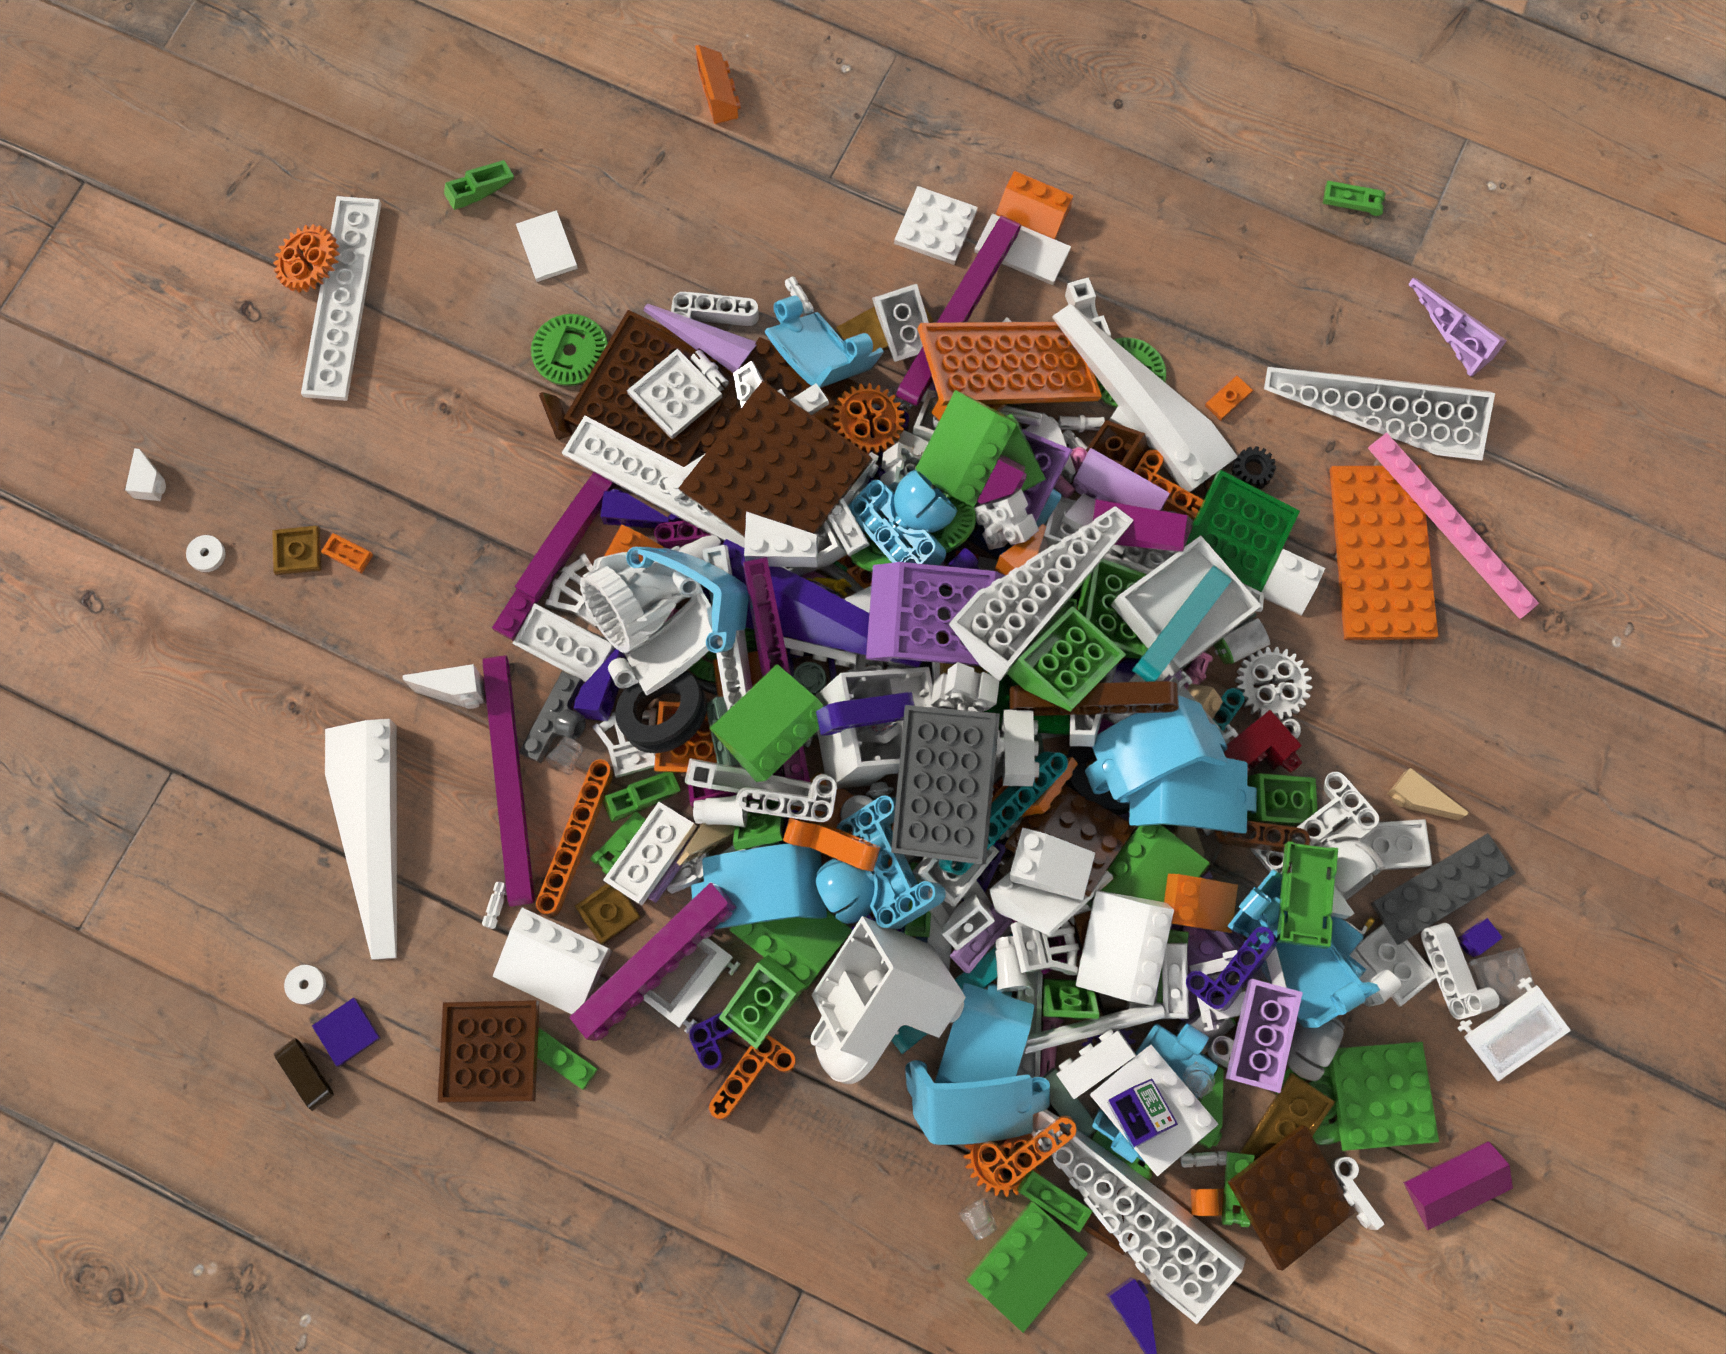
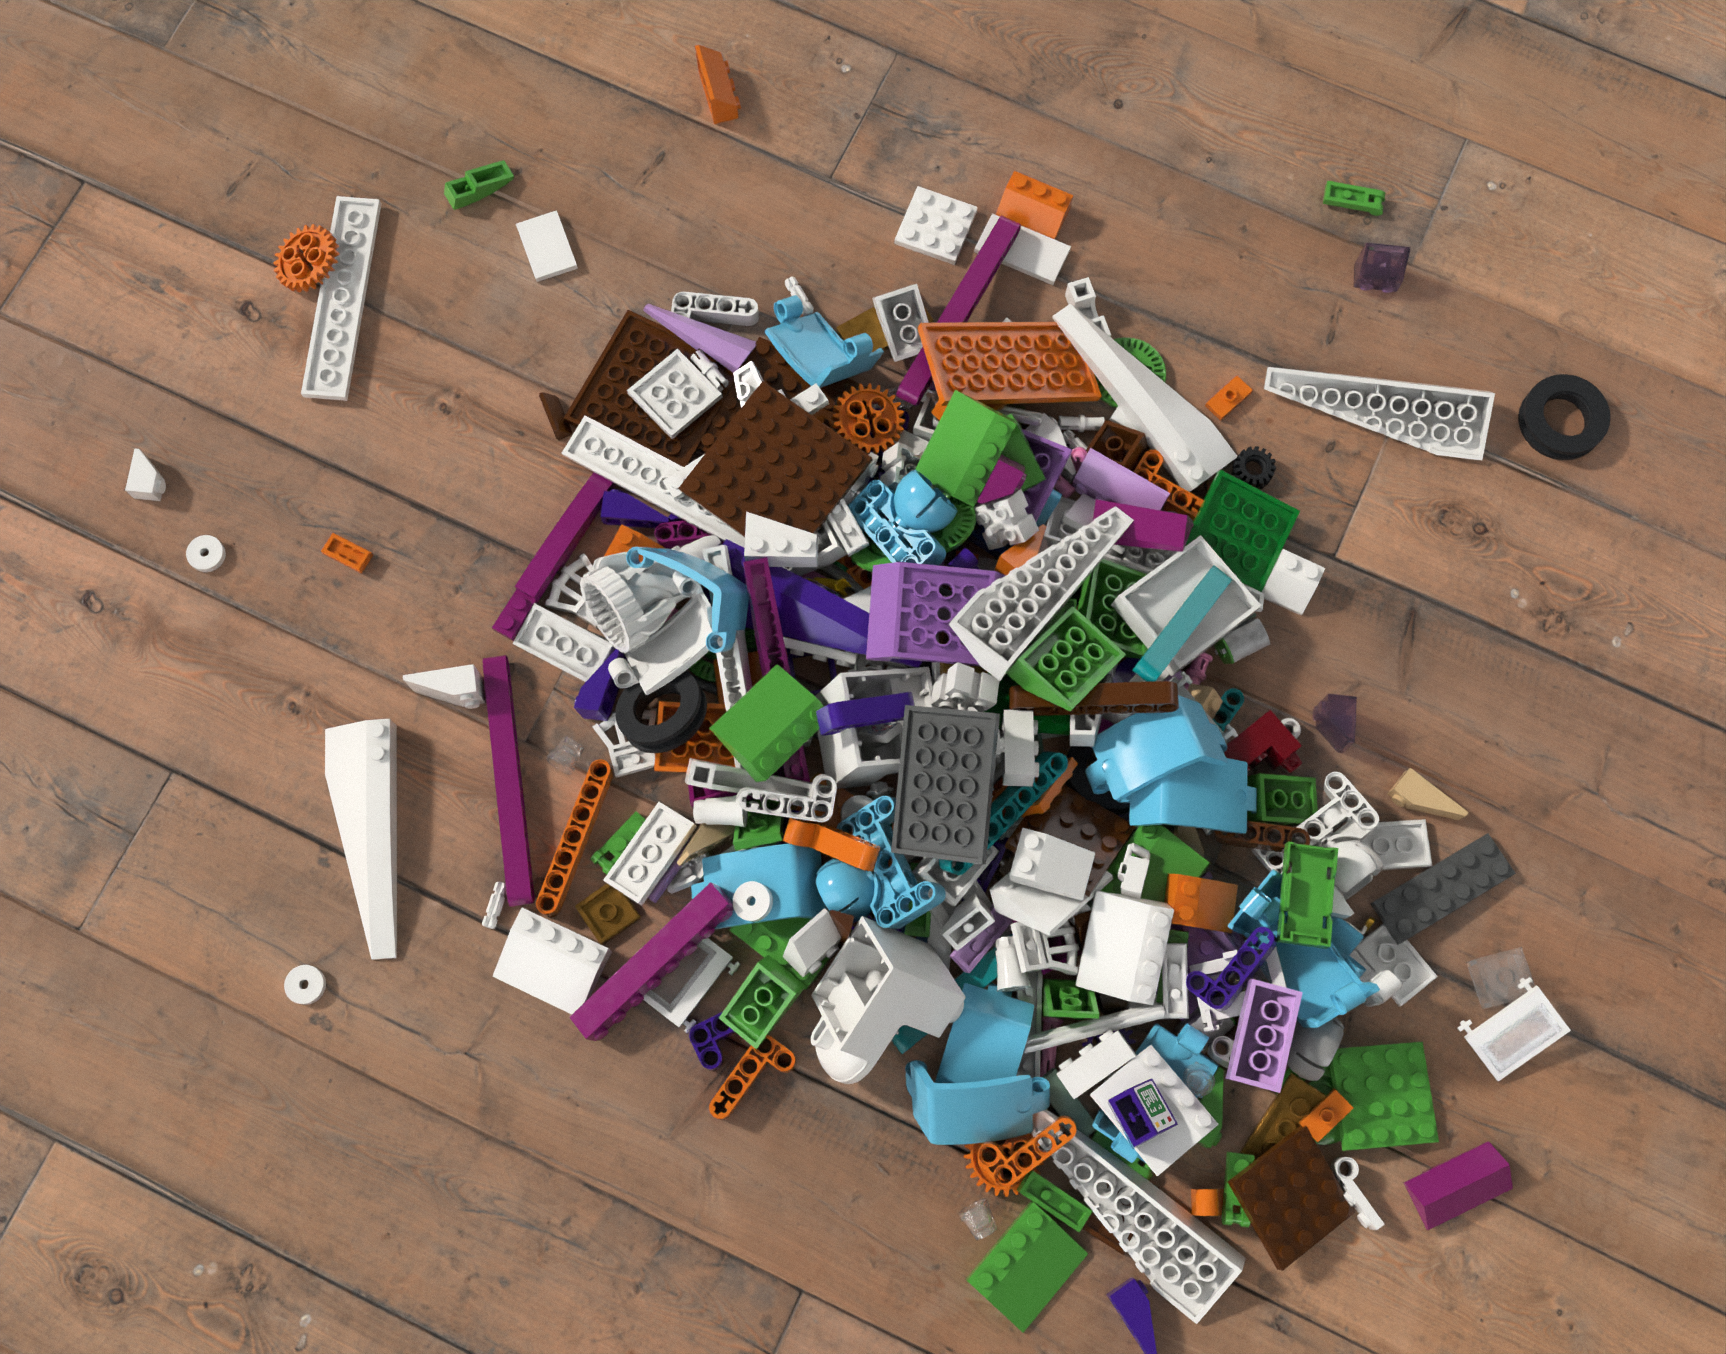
(296, 550): pearl gold tile -> none
(303, 1074): dark brown beam -> none
(346, 1032): dark purple tile -> none
(488, 1051): reddish brown plate -> none
(553, 337): bright green piece -> none
(555, 719): dark grey plate -> none
(564, 1060): bright green plate -> none
(640, 795): bright green slope -> none
(715, 710): sand green tile -> none
(742, 899): none -> white piece
(811, 677): sand green wheel -> none
(813, 944): none -> white slope
(843, 924): none -> reddish brown slope
(1135, 869): none -> white piece
(1204, 1159): white axle -> none
(1269, 664): white gear -> none
(1326, 1115): none -> orange plate
(1337, 720): none -> clear purple slope
(1381, 267): none -> clear purple slope
(1381, 557): orange plate -> none
(1453, 526): bright pink plate -> none
(1454, 975): white beam -> none
(1468, 337): lavender wedge -> none
(1479, 938): dark purple brick -> none
(1584, 397): none -> black tyre

